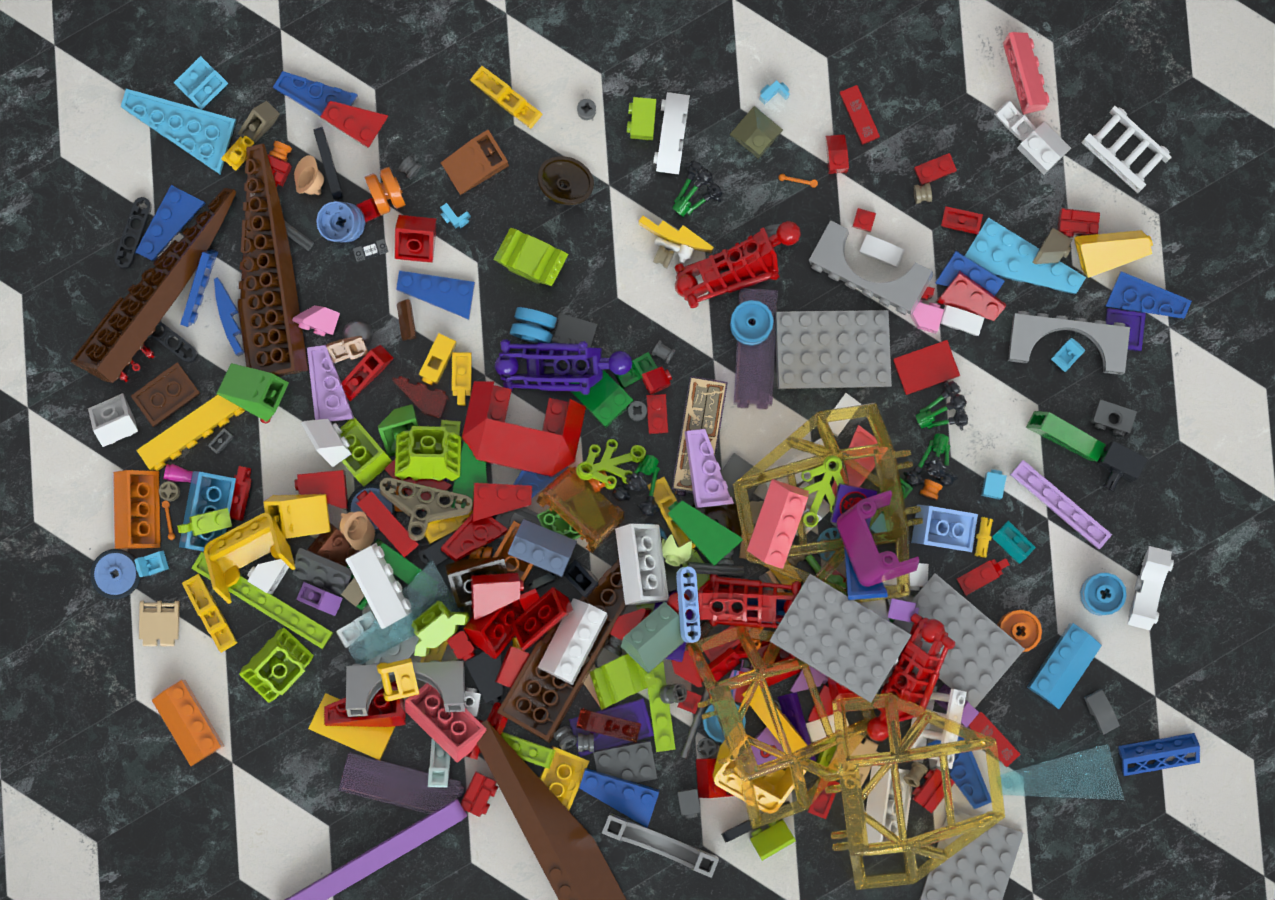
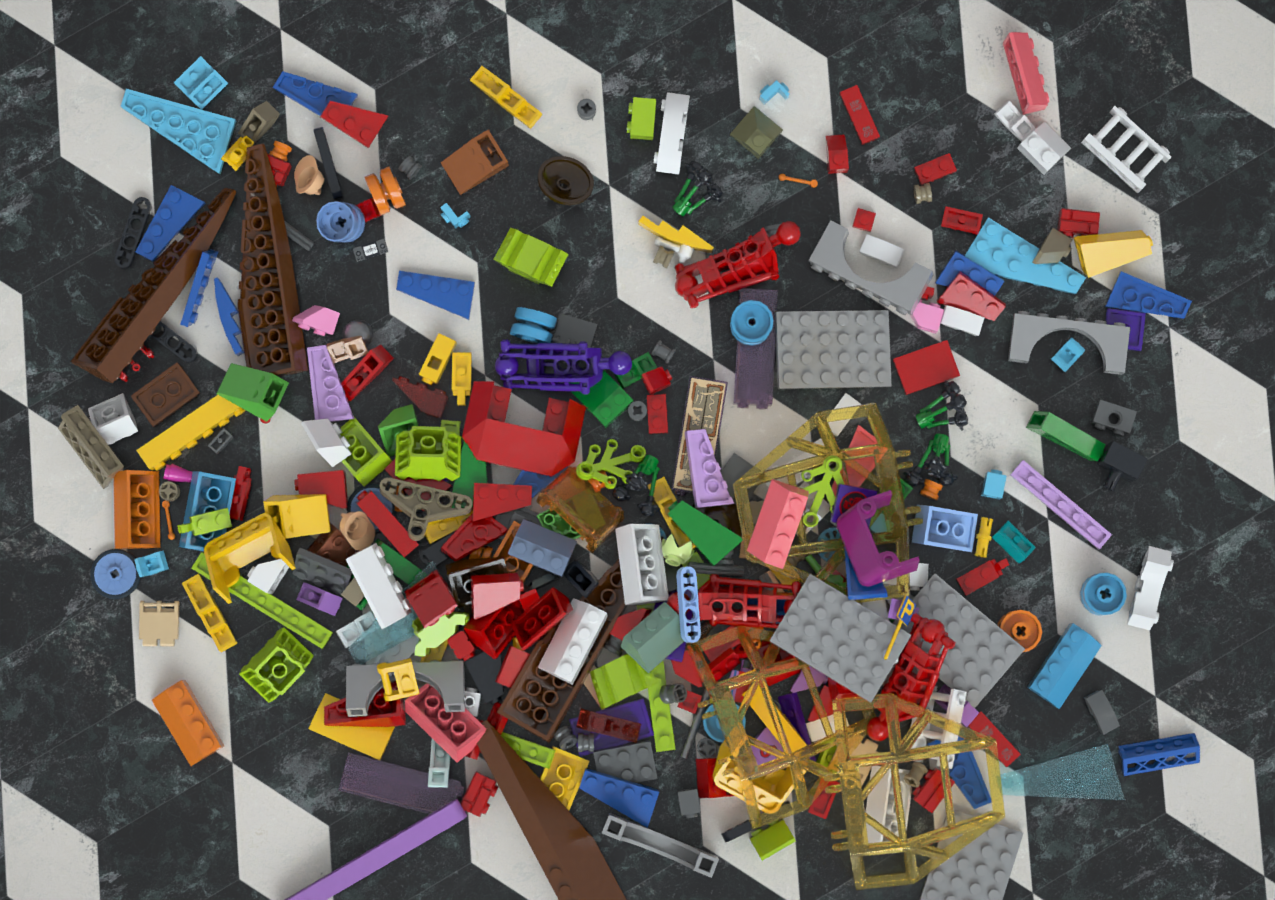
(90, 446): none -> dark tan fence
(406, 320): reddish brown slope -> none
(415, 238): red slope -> none
(431, 599): none -> red slope
(904, 614): none -> yellow piece

